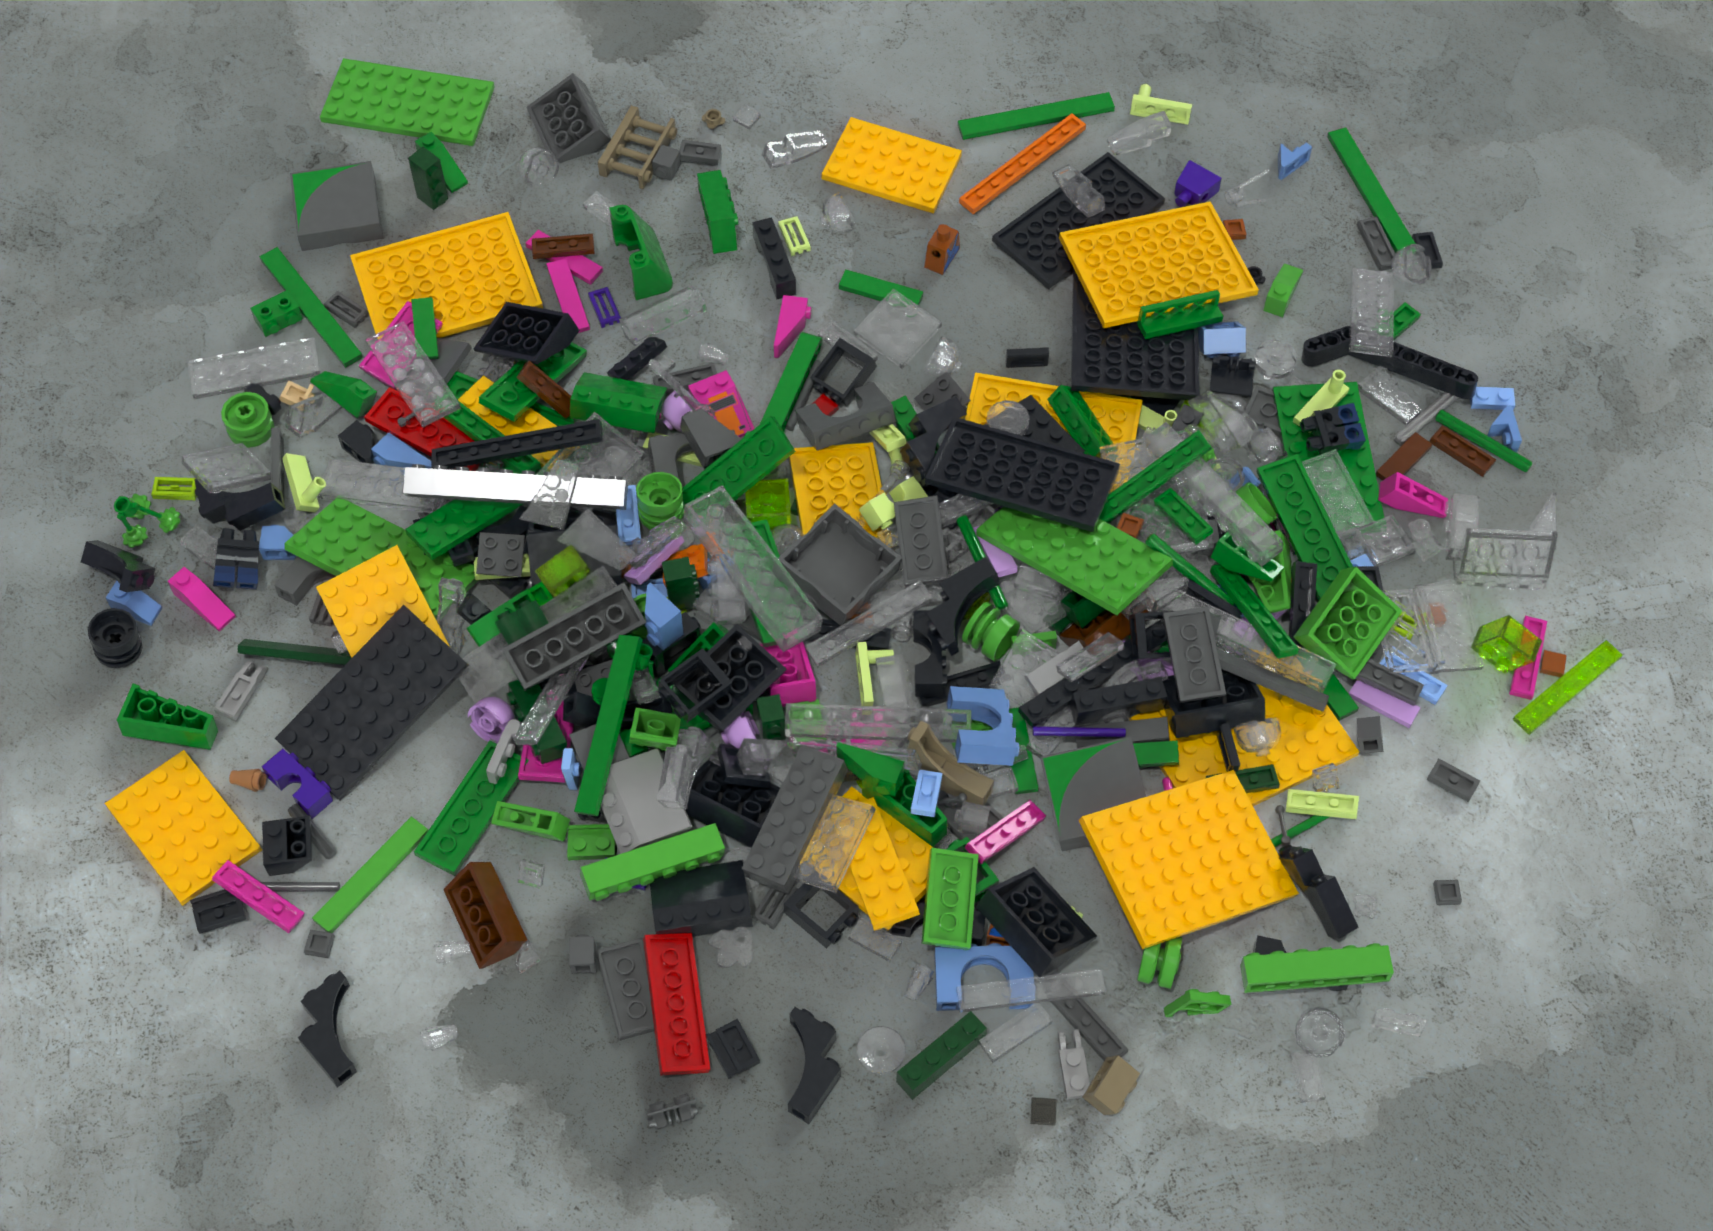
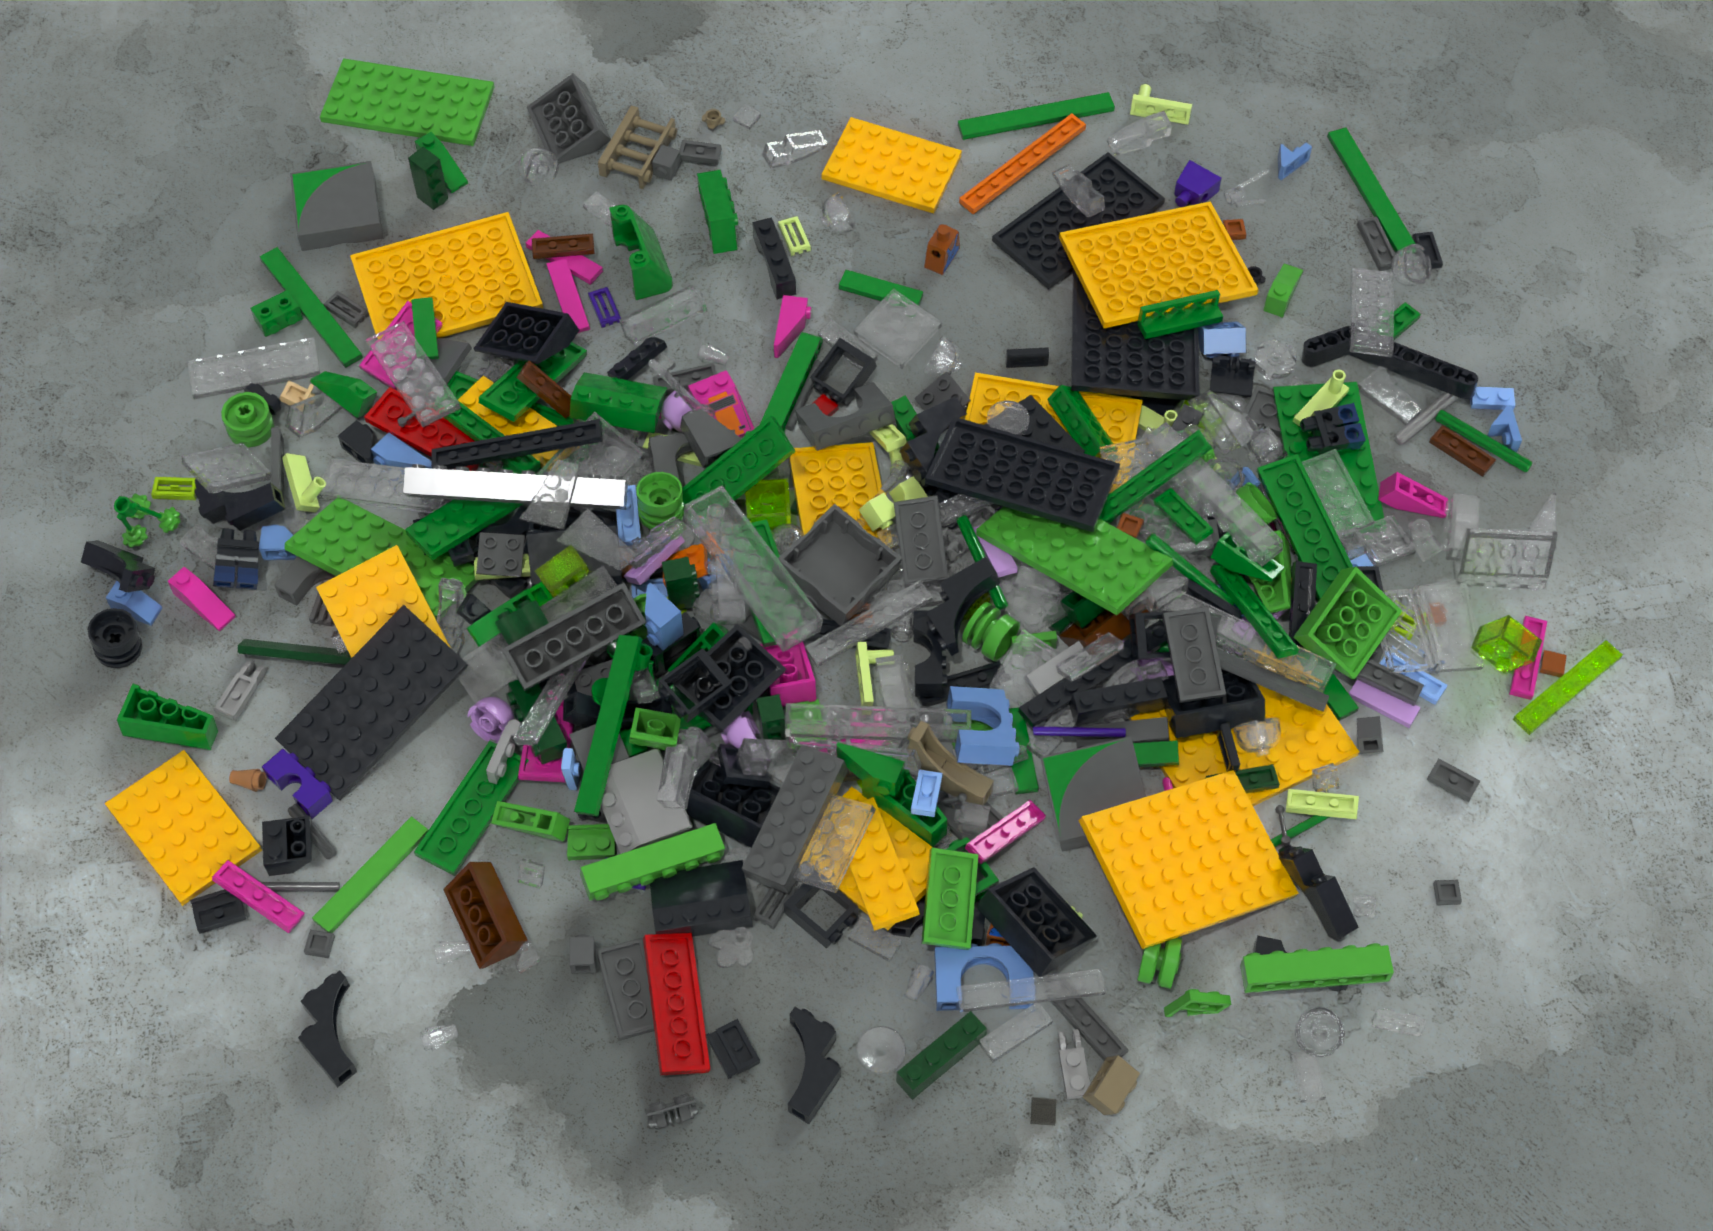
(1405, 457): reddish brown tile -> none

